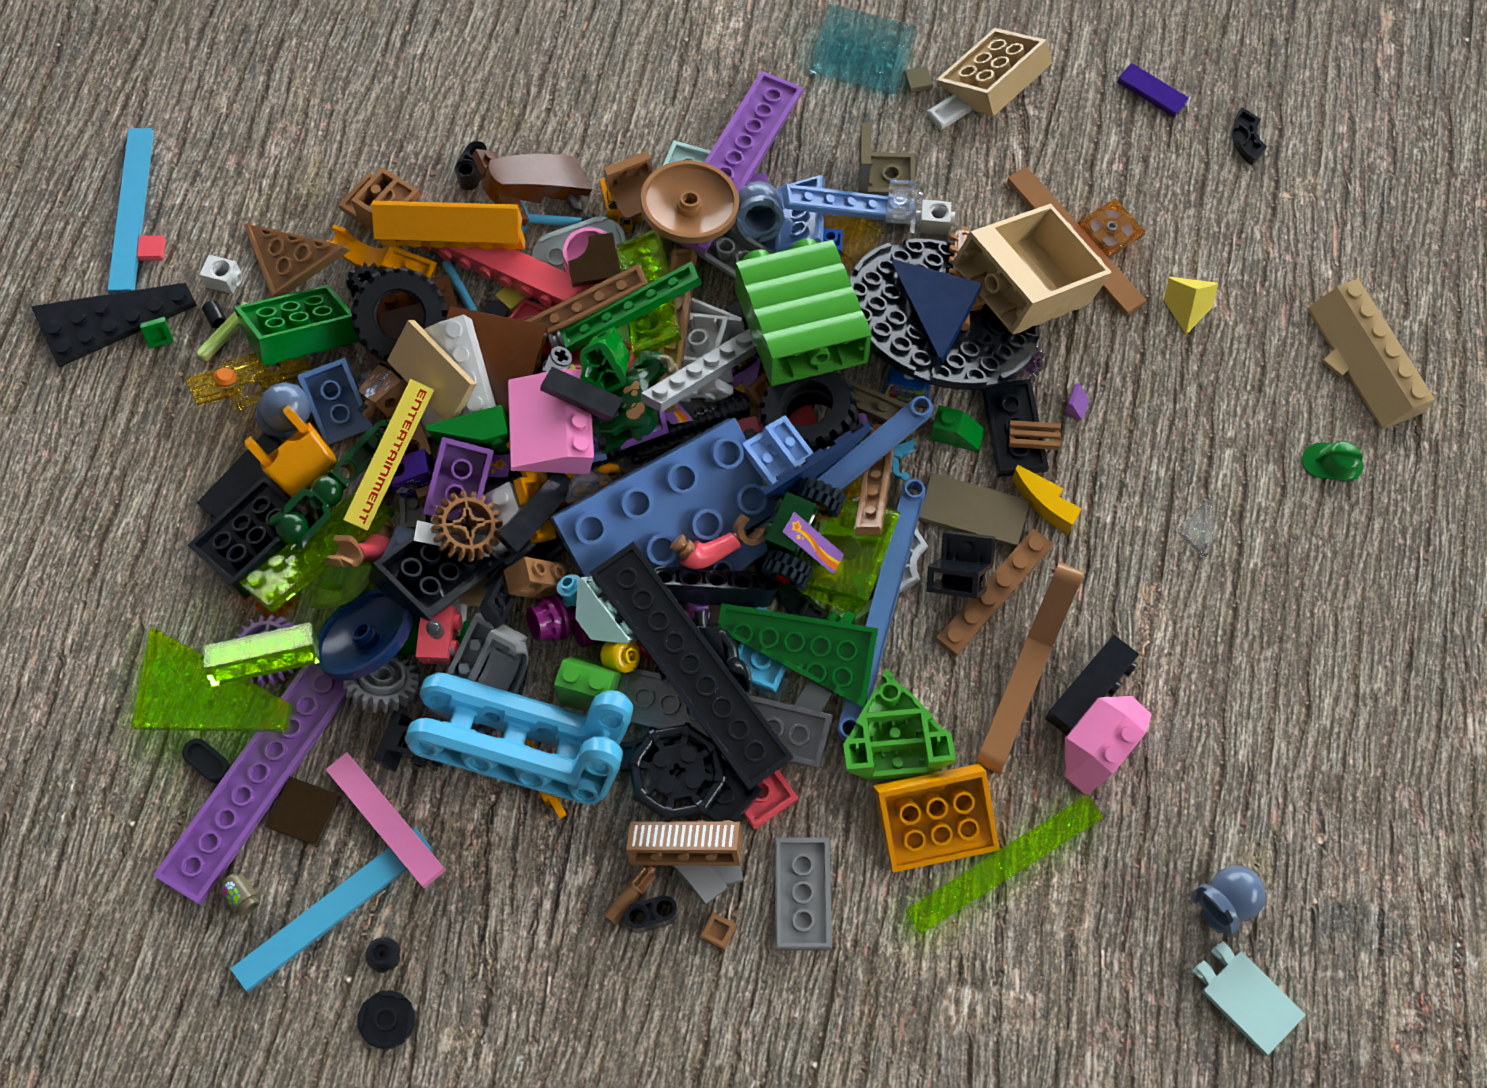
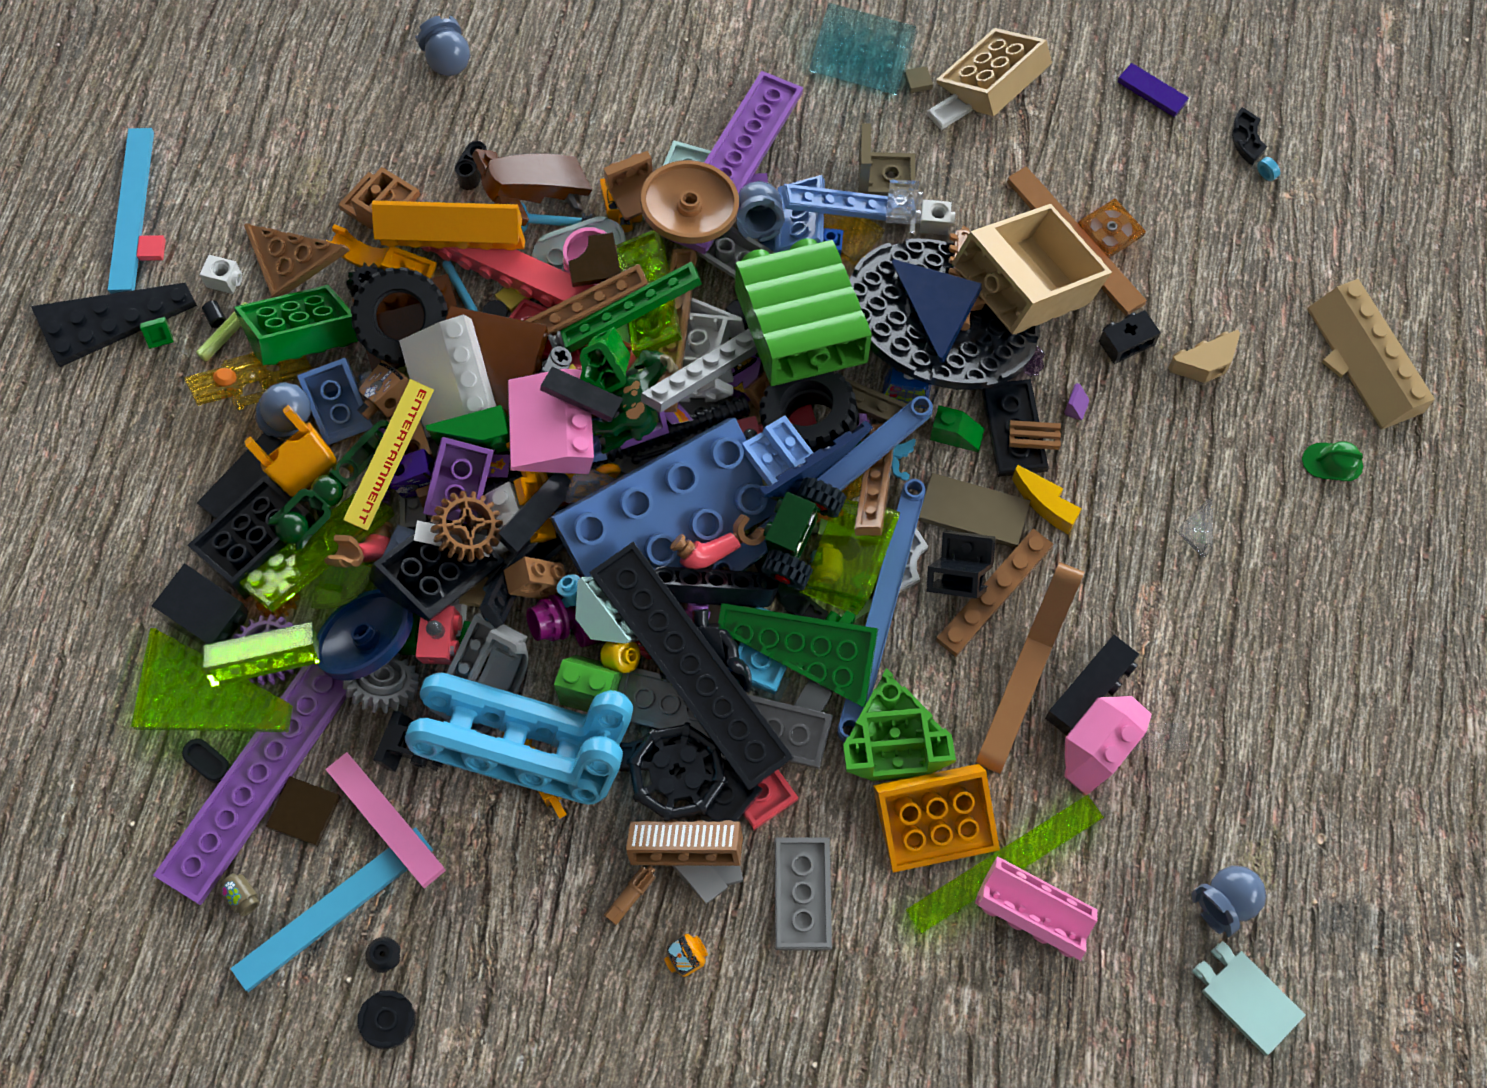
(200, 608): none -> black slope
(423, 360): tan tile -> none
(443, 45): none -> sand blue tile
(649, 909): black beam -> none
(686, 955): none -> head
(718, 931): medium nougat tile -> none
(813, 543): medium lavender sticker -> none
(1037, 908): none -> bright pink brick
(1129, 336): none -> black brick
(1189, 300): light yellow slope -> none
(1206, 359): none -> tan slope
(1268, 169): none -> medium azure tile

